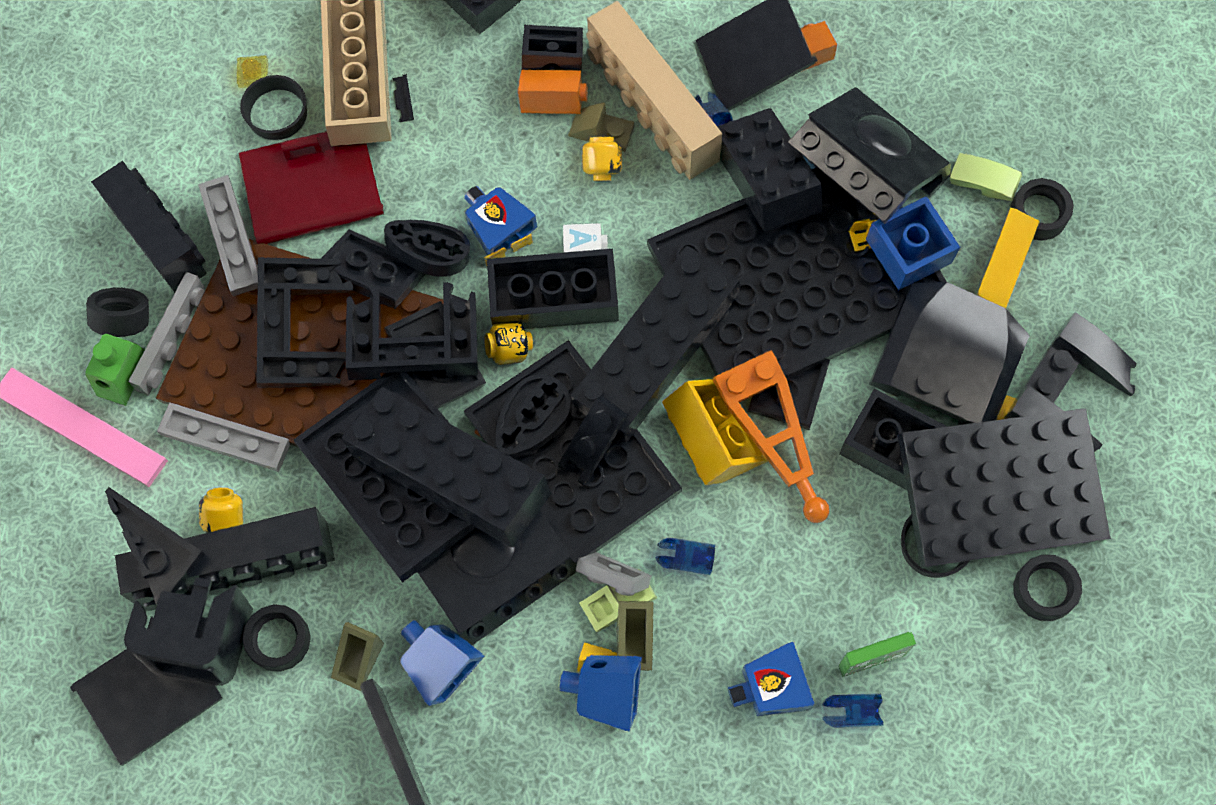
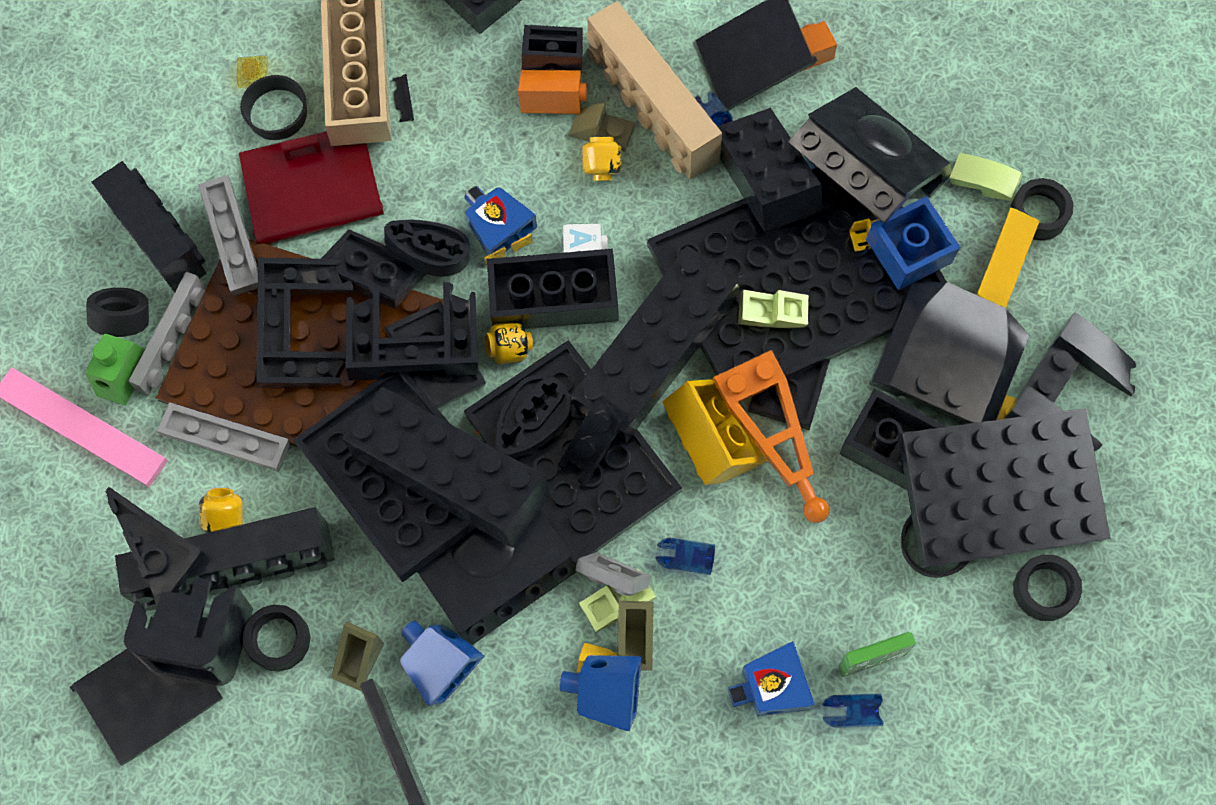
(776, 310): none -> yellowish green slope

